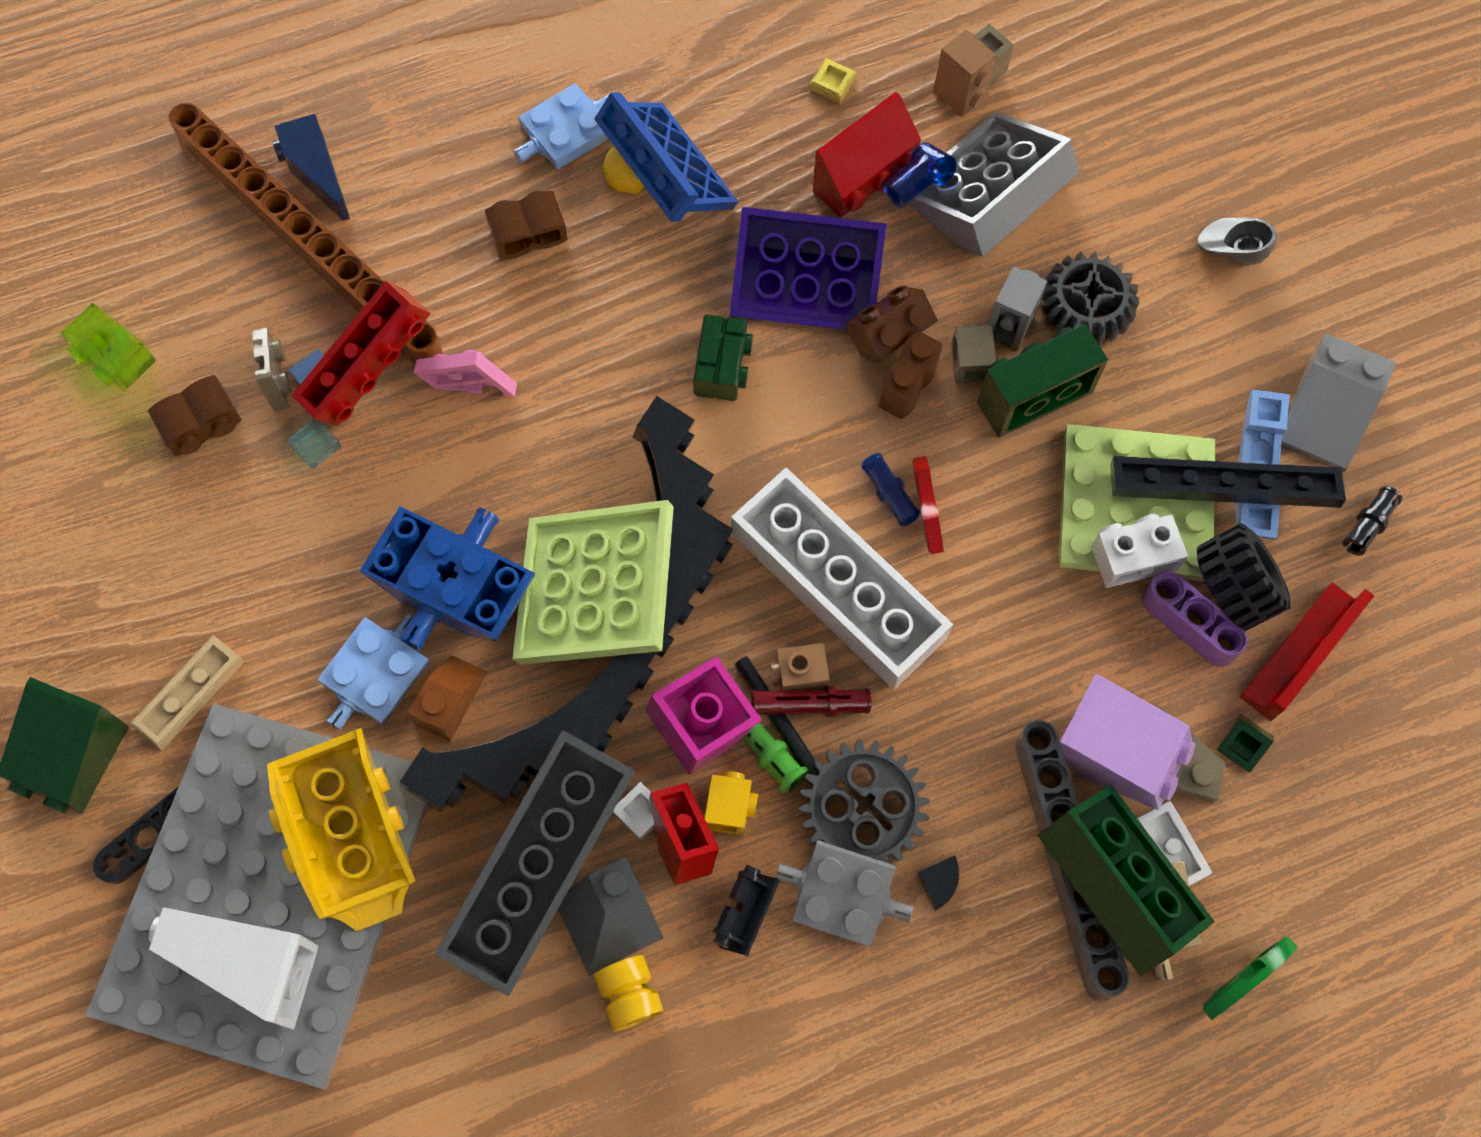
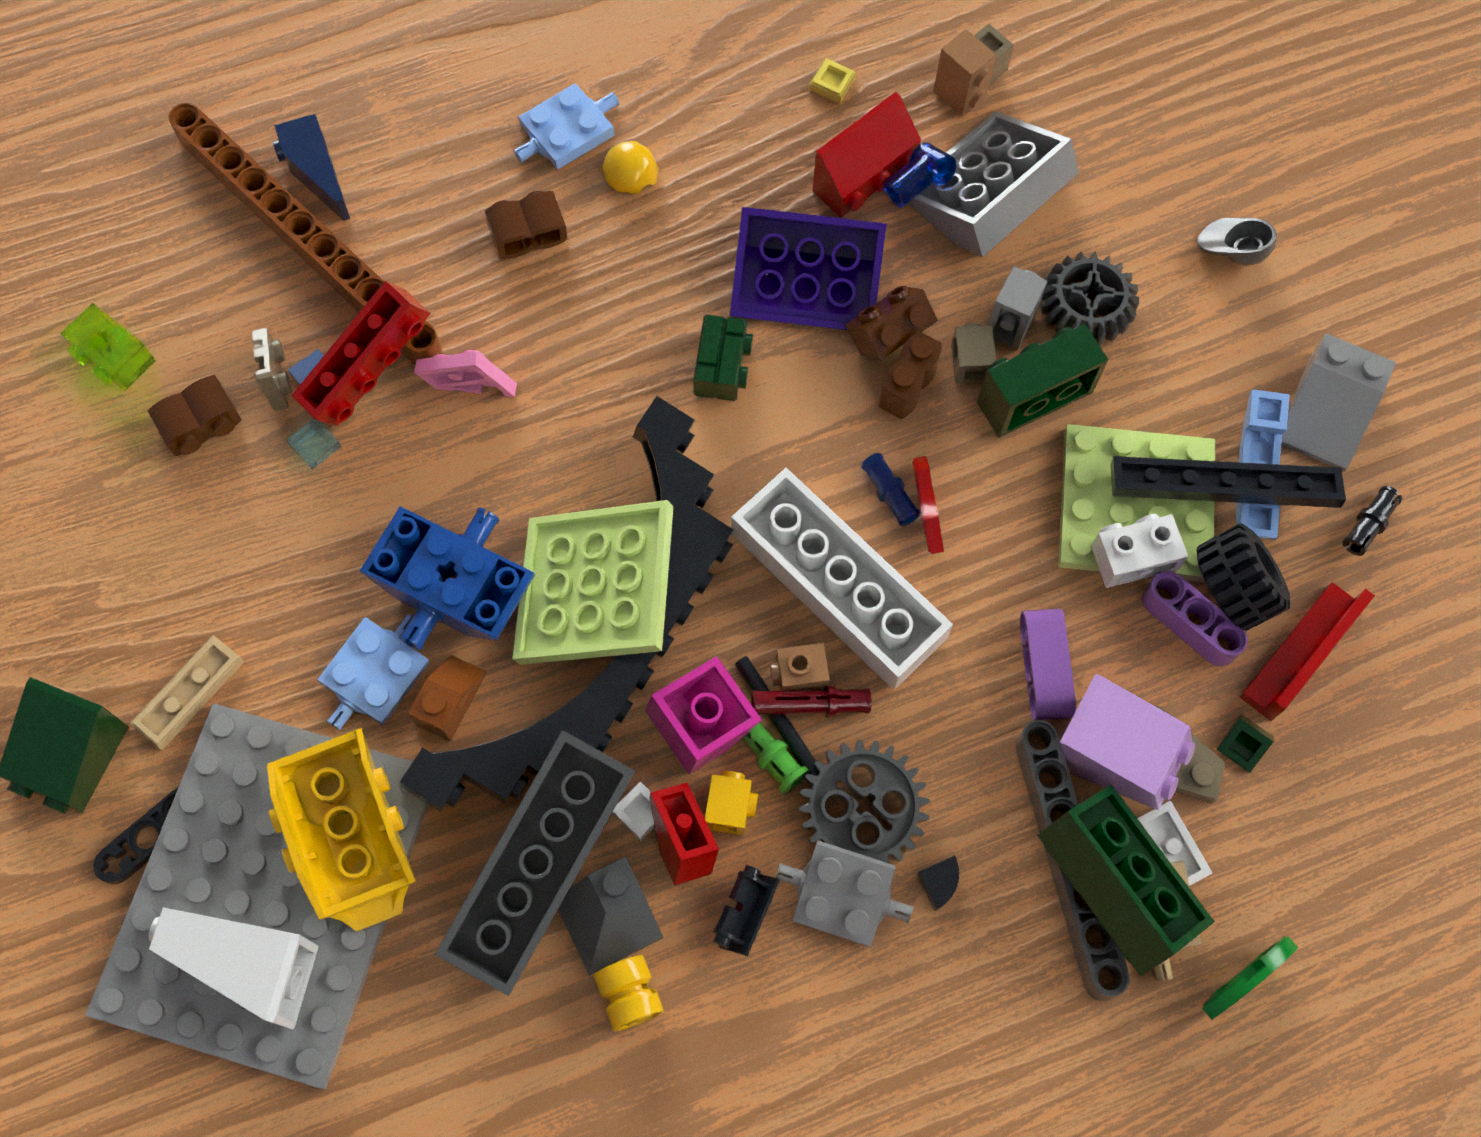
(660, 172): blue fence -> none
(1047, 664): none -> medium lavender beam

